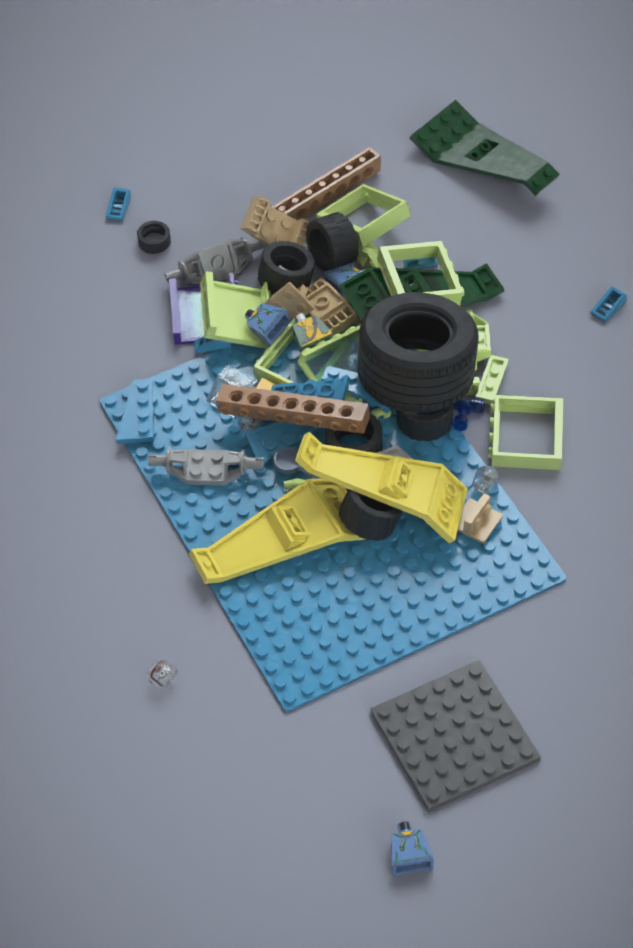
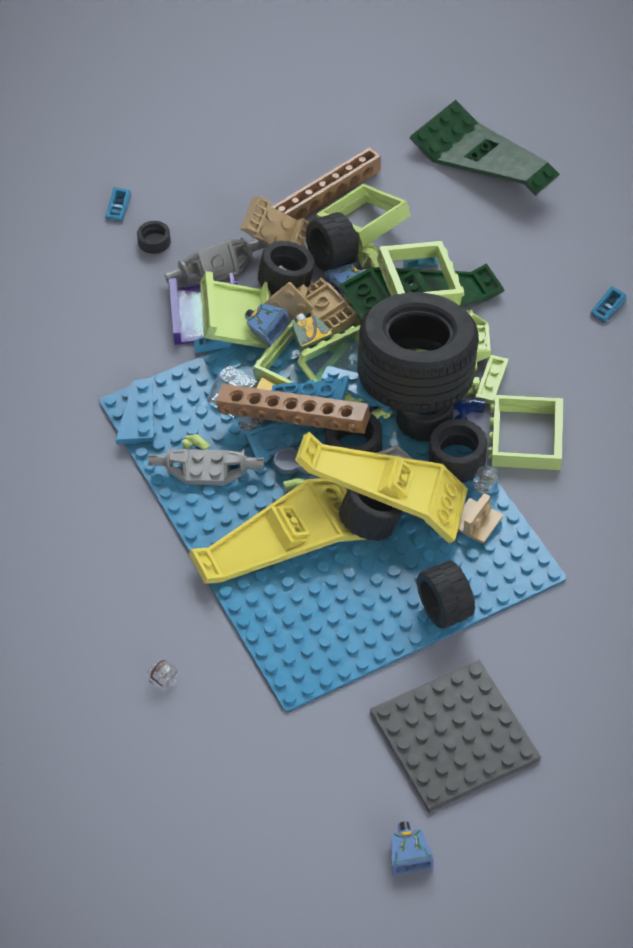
(195, 440): none -> yellowish green arm
(446, 594): none -> black tyre
(459, 433): none -> black tyre

